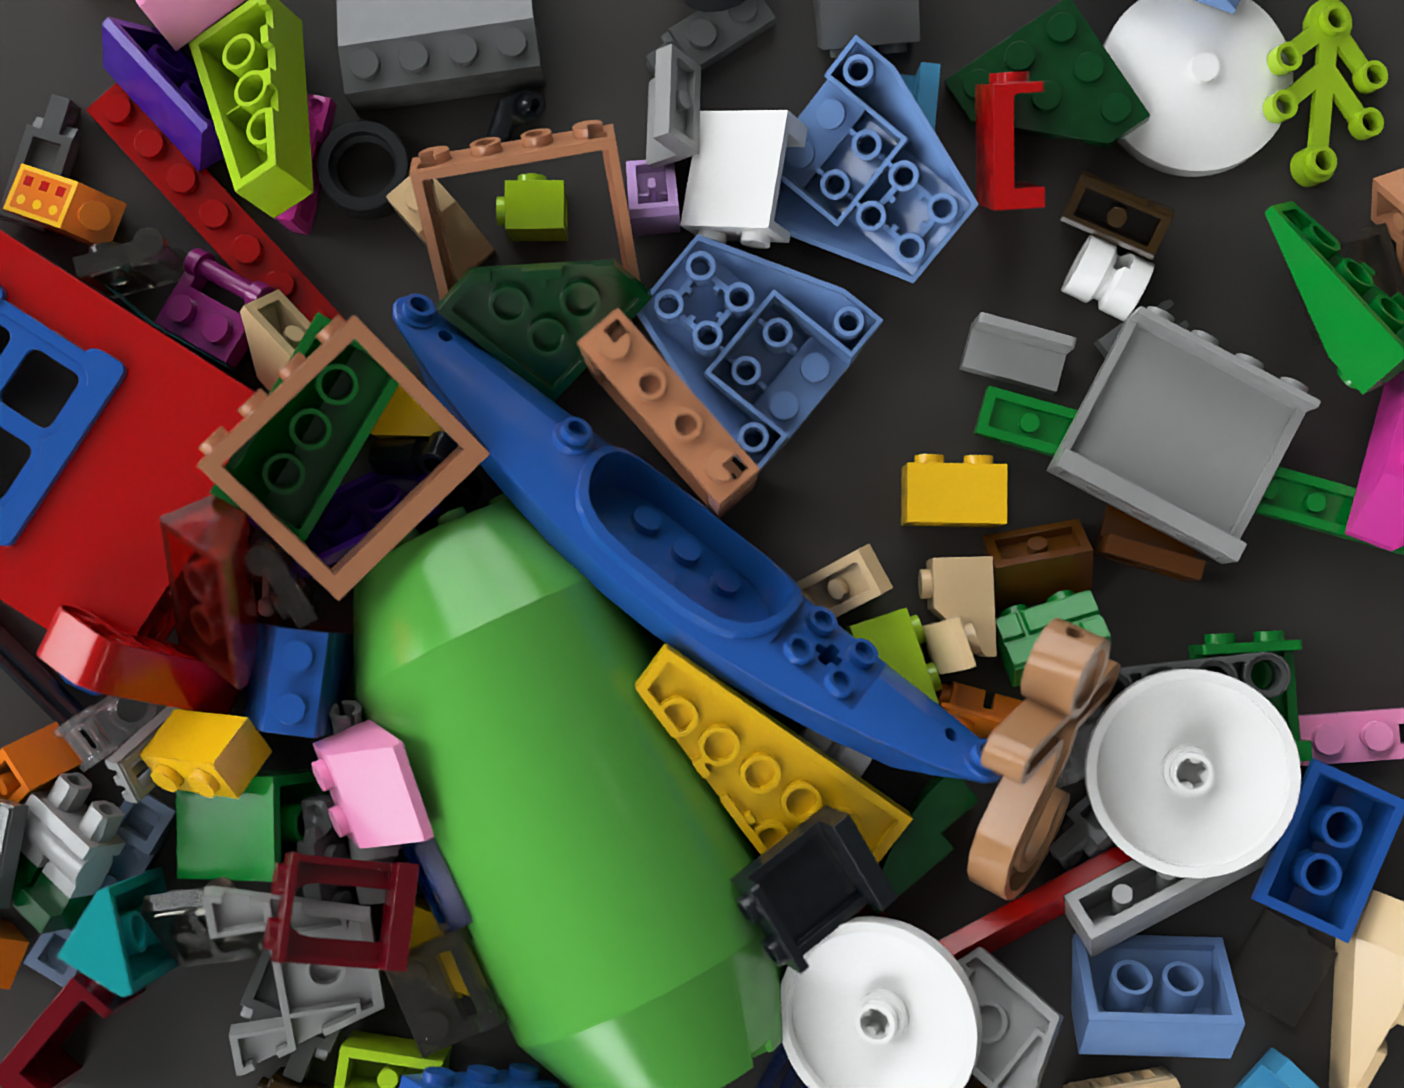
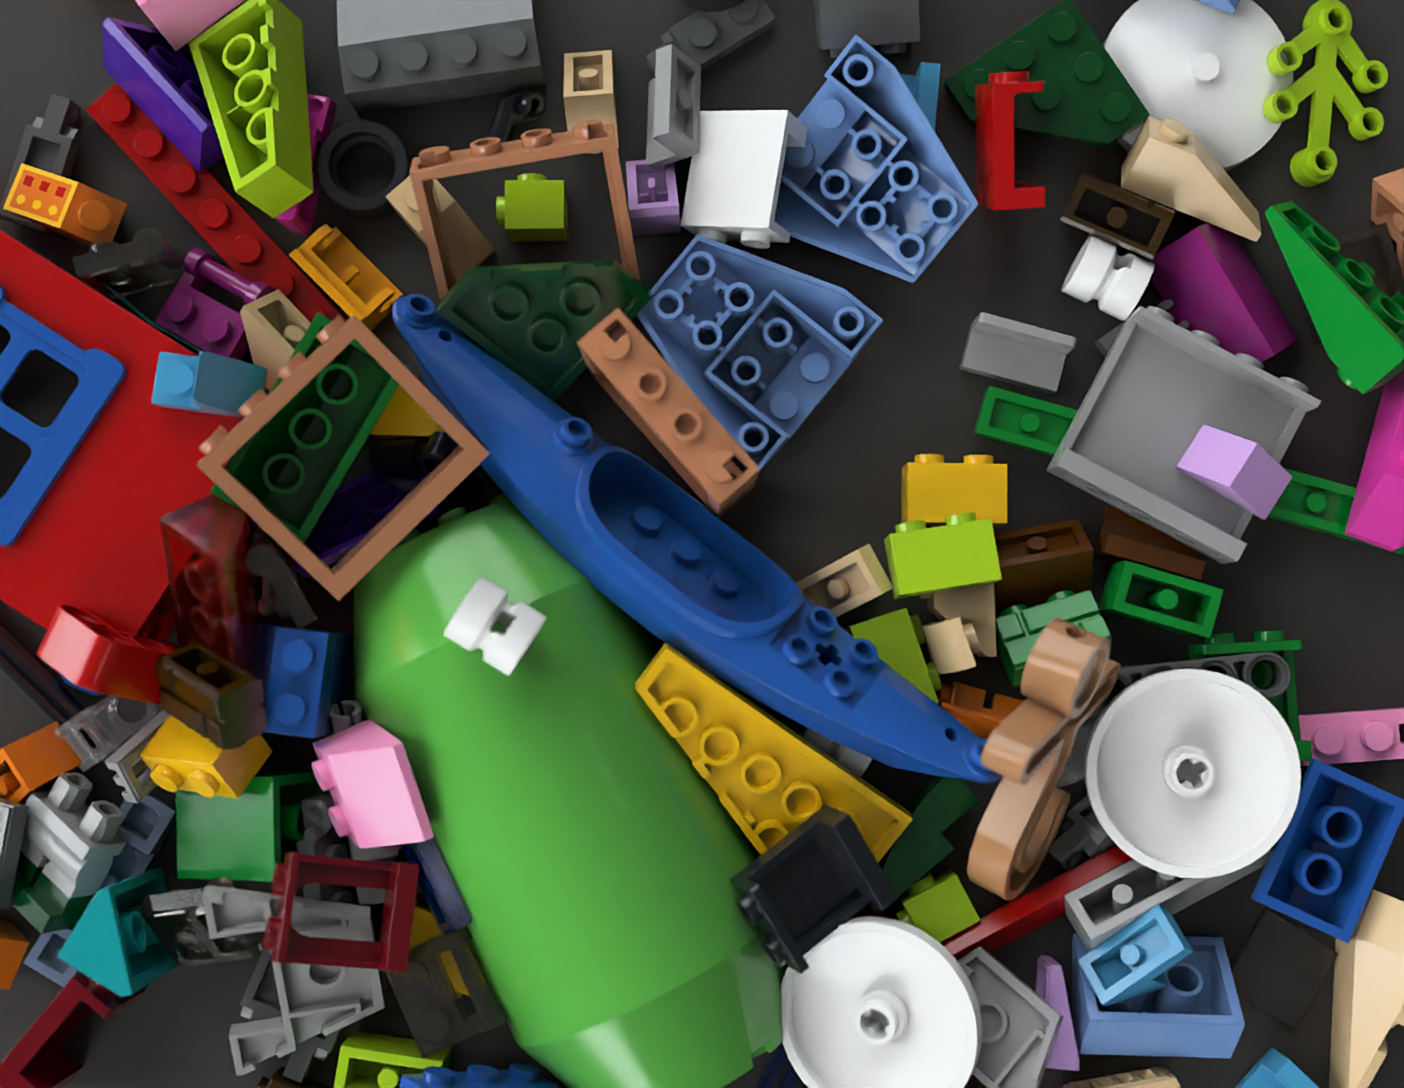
(206, 383): none -> dark azure slope
(211, 695): none -> dark brown brick
(347, 275): none -> light orange hinge
(478, 616): none -> white wheel
(590, 89): none -> tan slope
(937, 905): none -> lime brick
(942, 556): none -> lime brick
(1052, 988): none -> lavender slope
(1136, 957): none -> dark azure slope
(1160, 600): none -> green brick
(1182, 174): none -> tan slope
(1220, 293): none -> magenta slope
(1235, 470): none -> lavender slope

